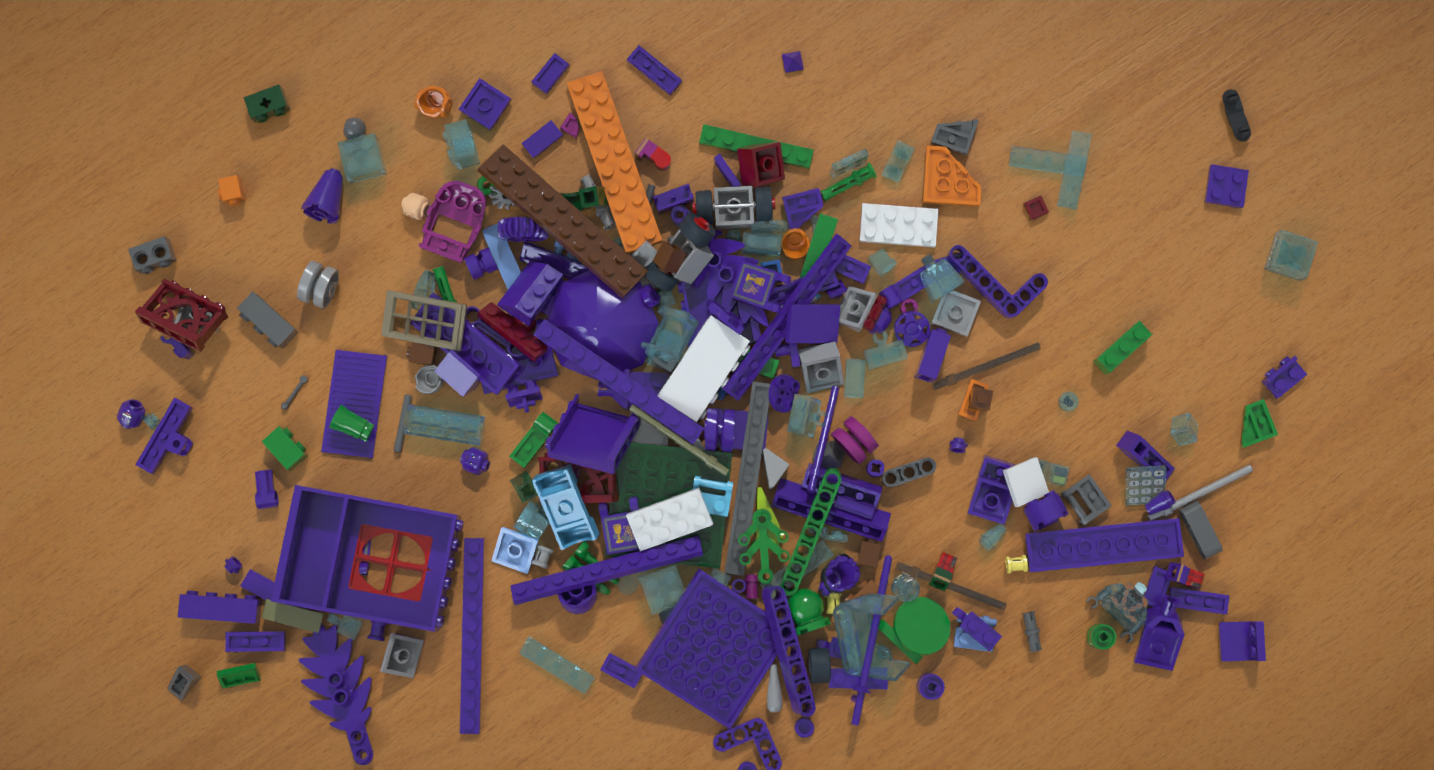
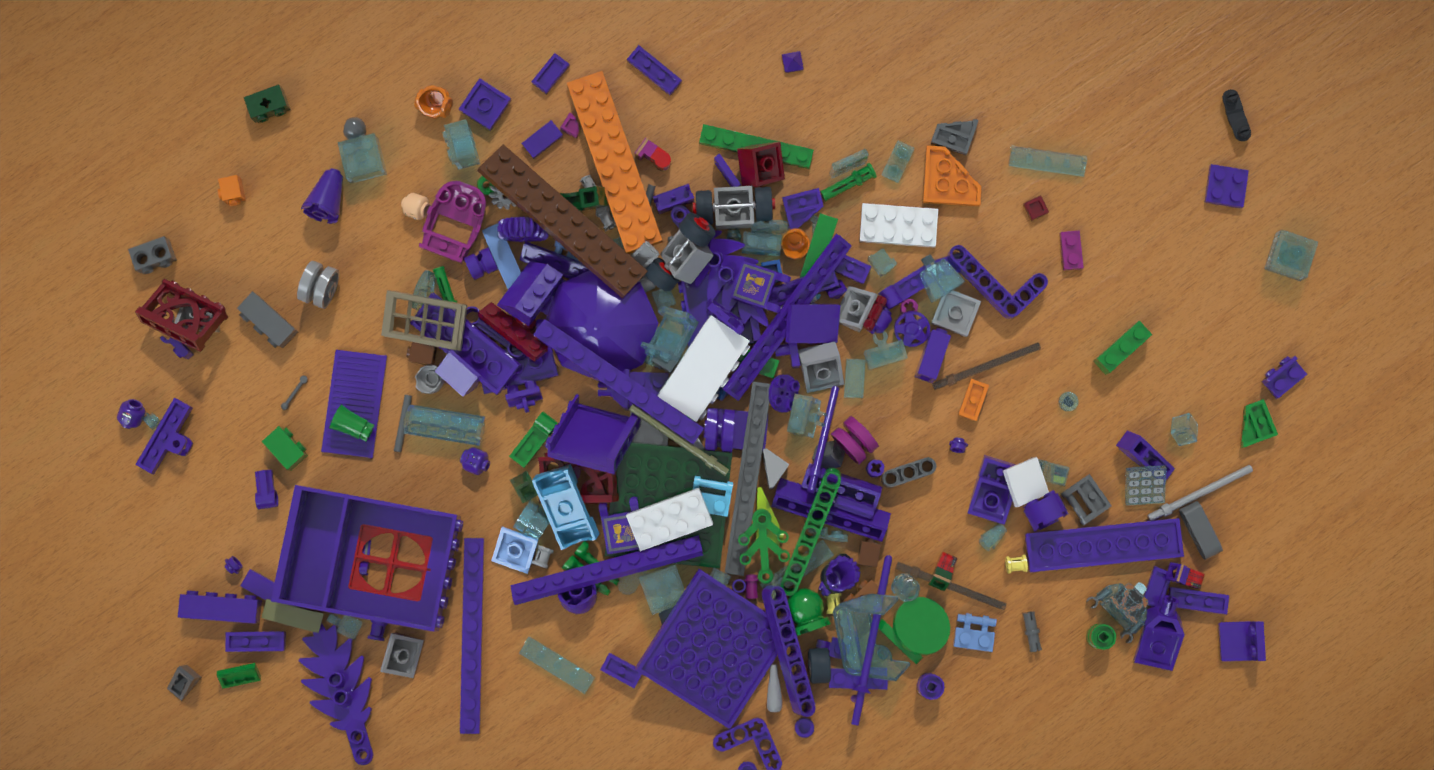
(650, 296): dark purple tile -> none
(669, 257): reddish brown brick -> none
(977, 629): dark purple plate -> none
(980, 399): reddish brown brick -> none
(1071, 250): none -> magenta plate
(1074, 169): clear light blue hinge -> none
(1160, 502): dark purple cone -> none

